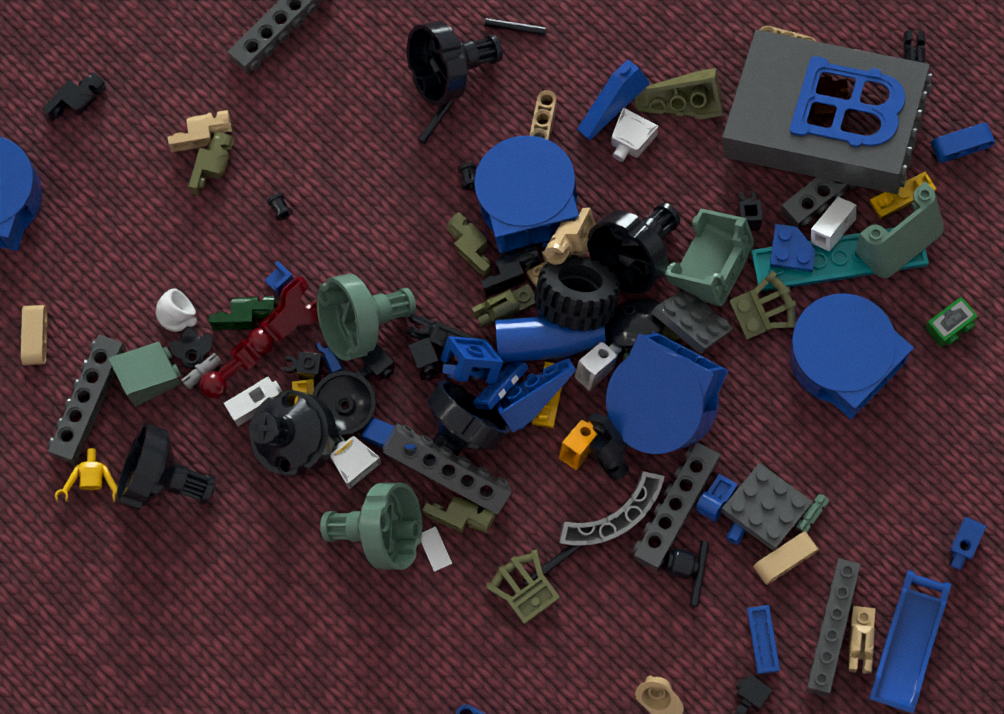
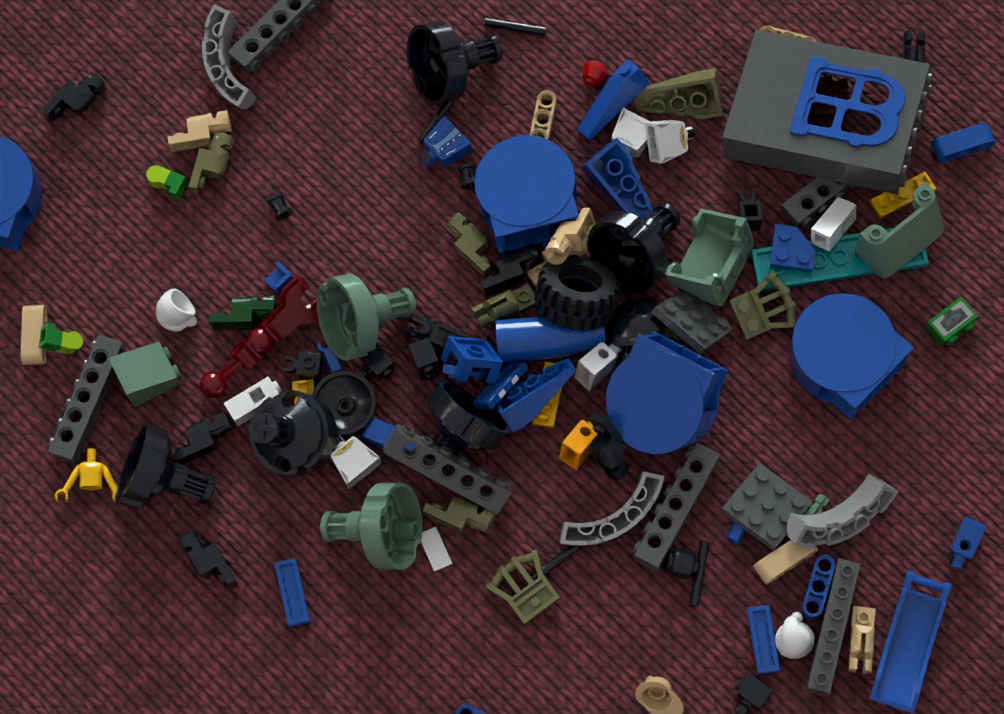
(59, 341): none -> leg
(168, 180): none -> leg
(191, 345): black plate -> none
(201, 438): none -> black plate
(205, 367): light grey pin -> none
(206, 559): none -> black plate
(216, 43): none -> light grey brick
(292, 592): none -> blue plate
(445, 144): none -> blue torso
(594, 74): none -> red cone
(617, 178): none -> blue wedge
(667, 139): none -> white torso
(716, 497): blue plate -> none
(794, 637): none -> white piece
(822, 578): none -> blue beam
(845, 519): none -> light grey brick

